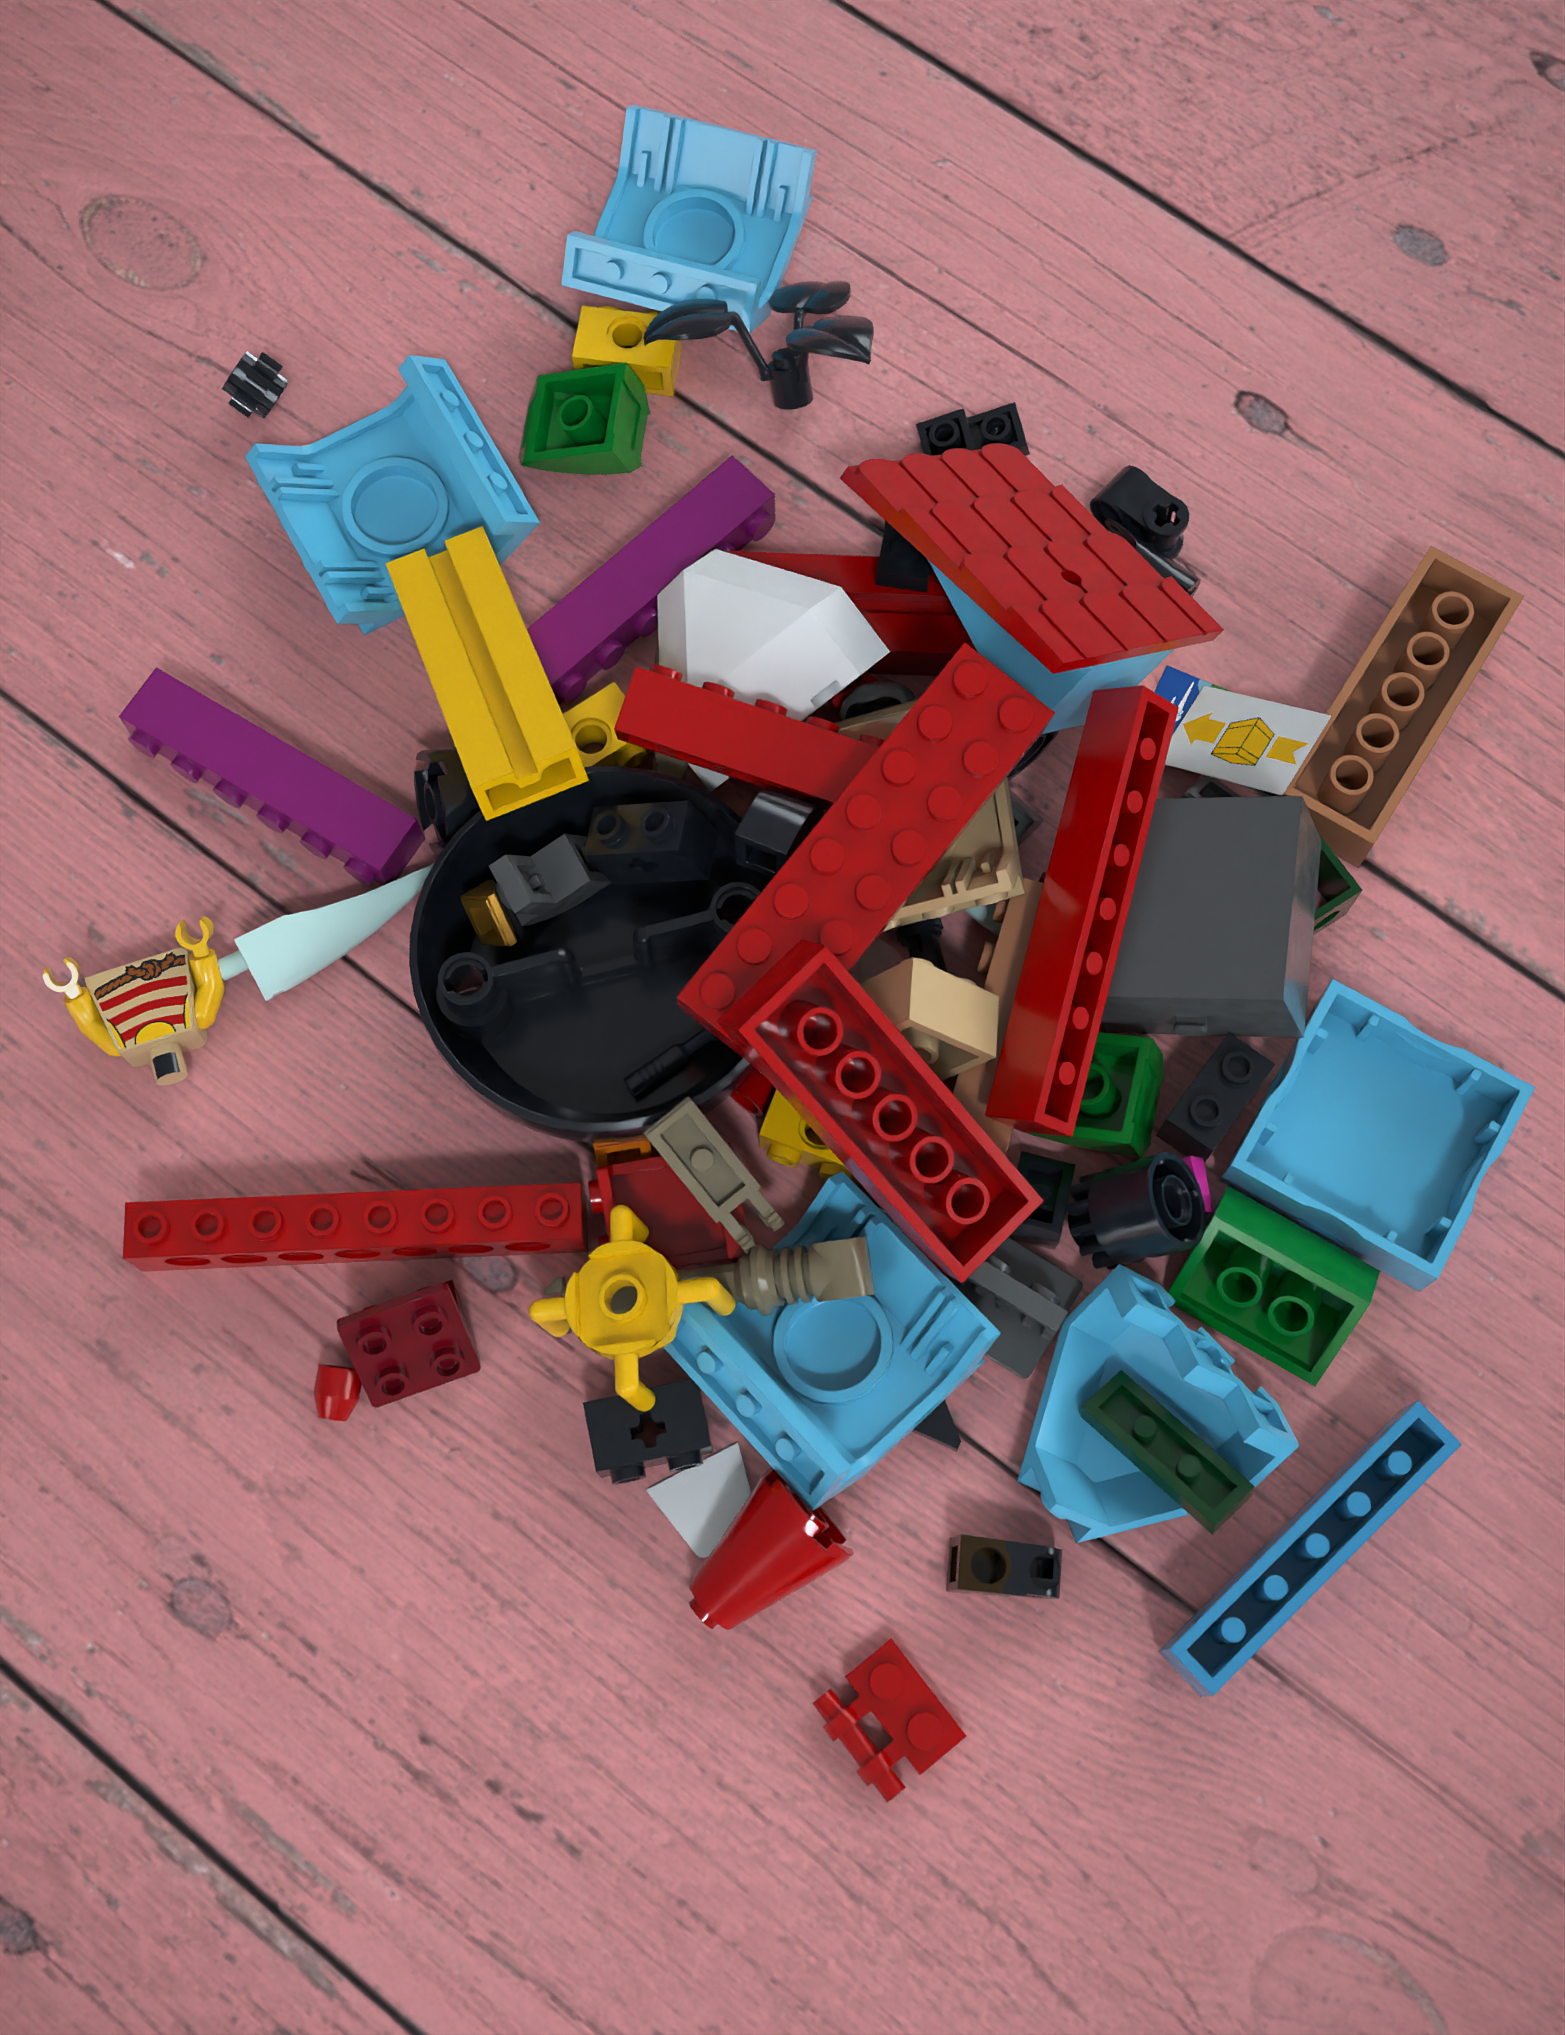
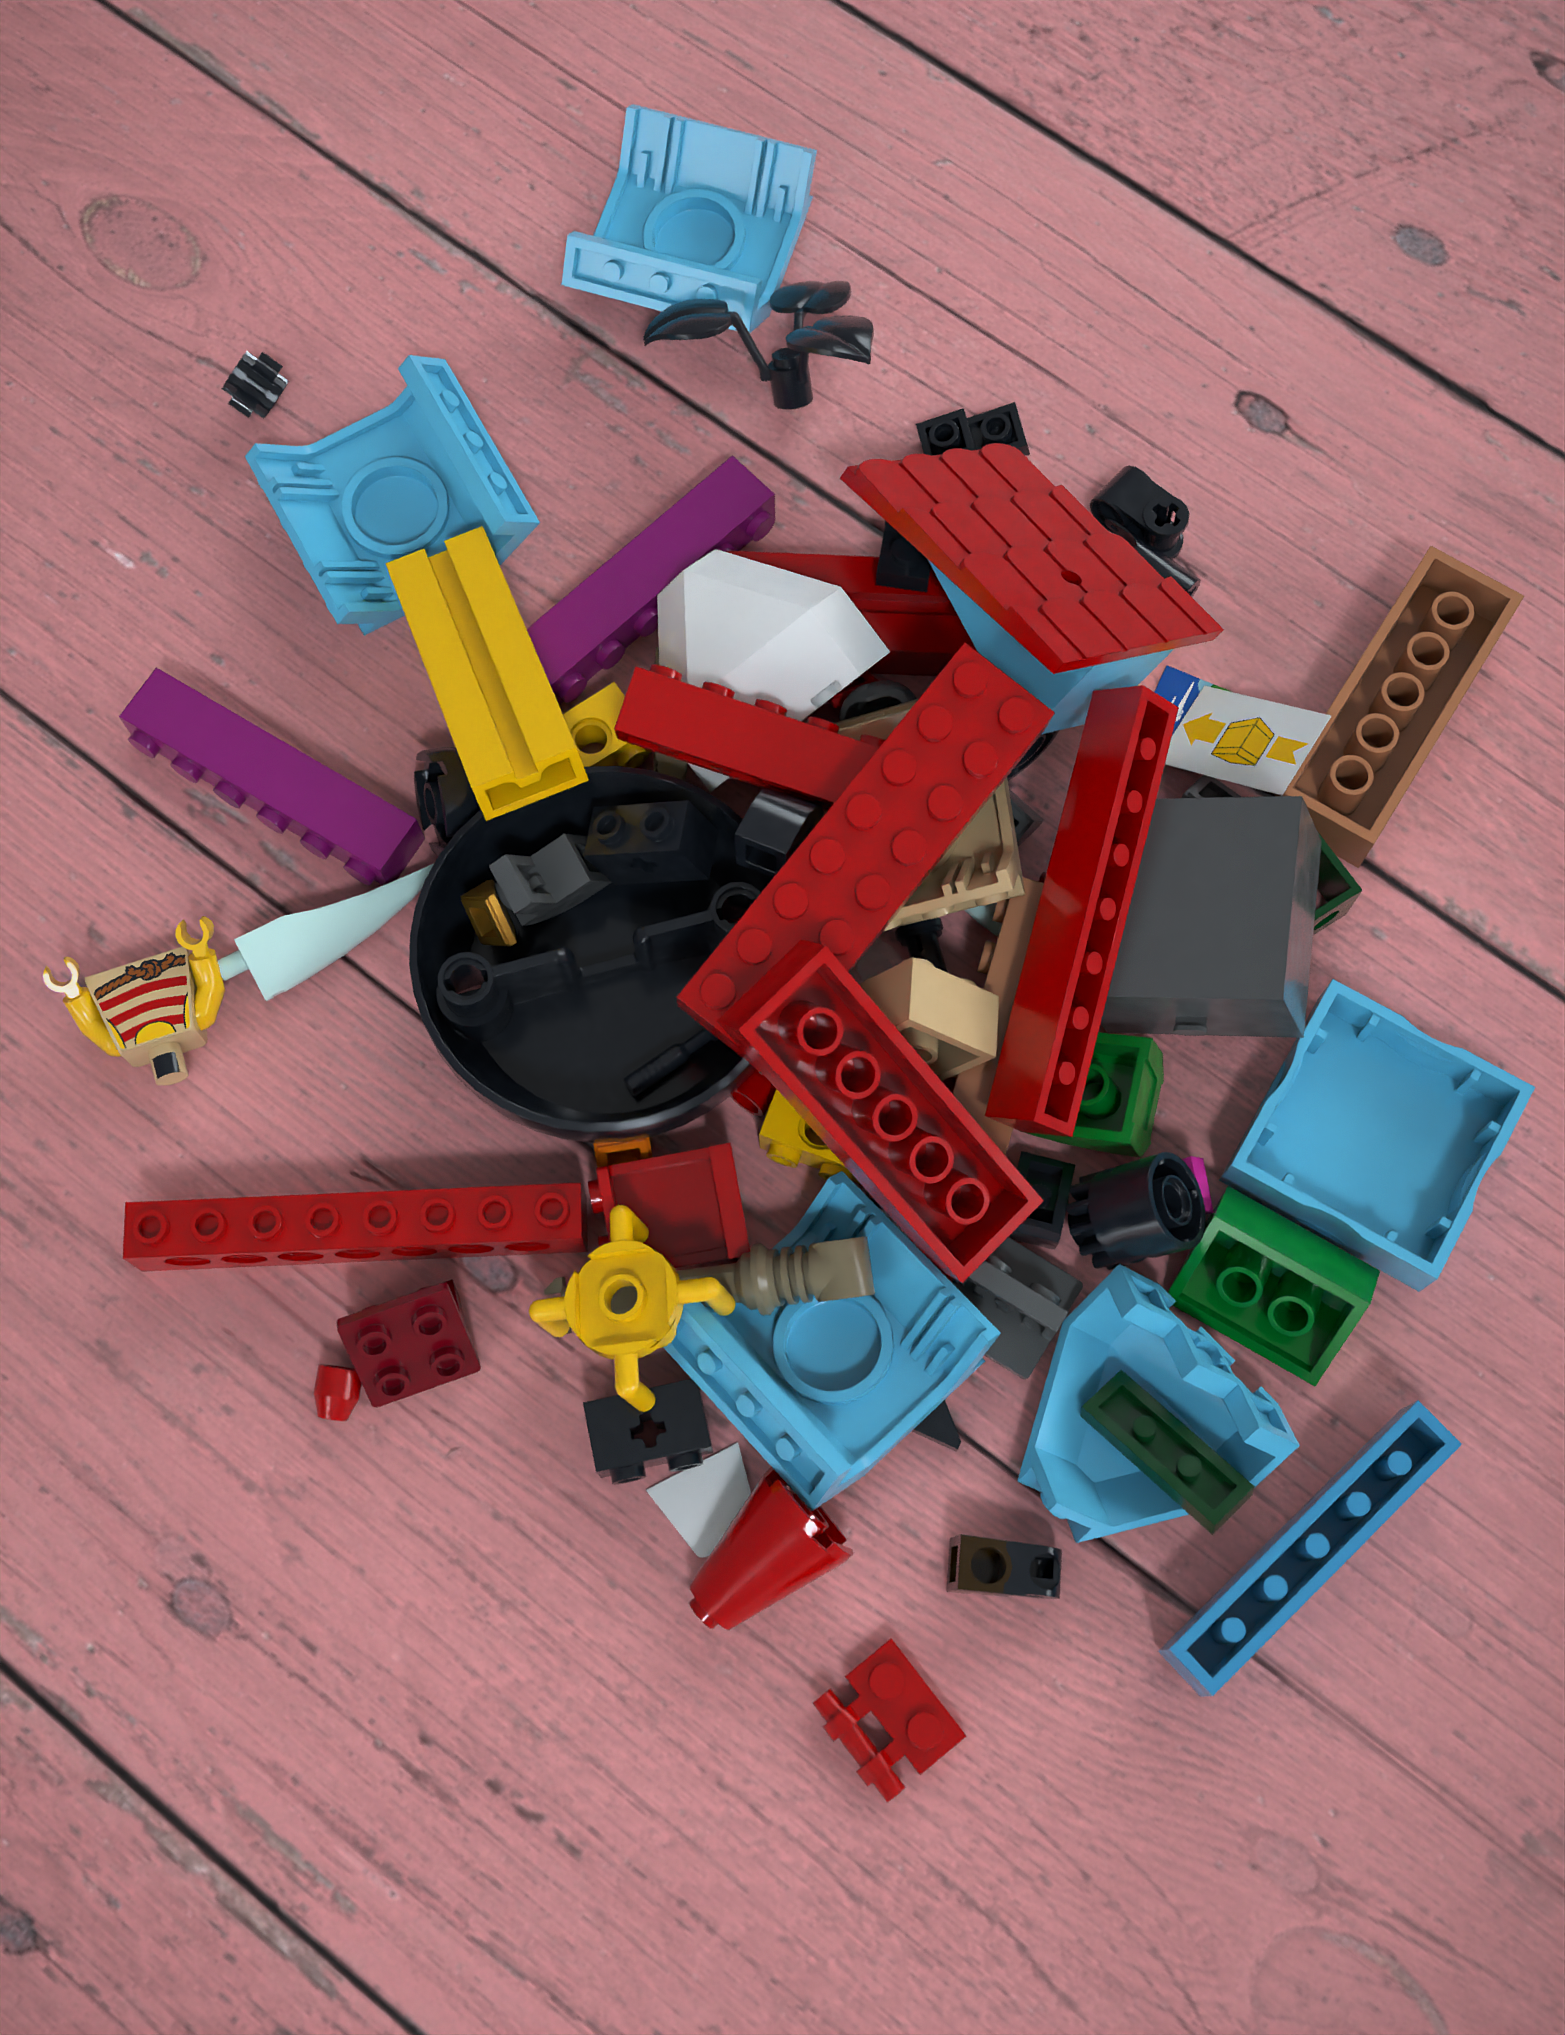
(586, 421): green slope -> none
(606, 332): yellow brick -> none
(709, 1169): dark tan hinge -> none
(1215, 1098): black brick -> none

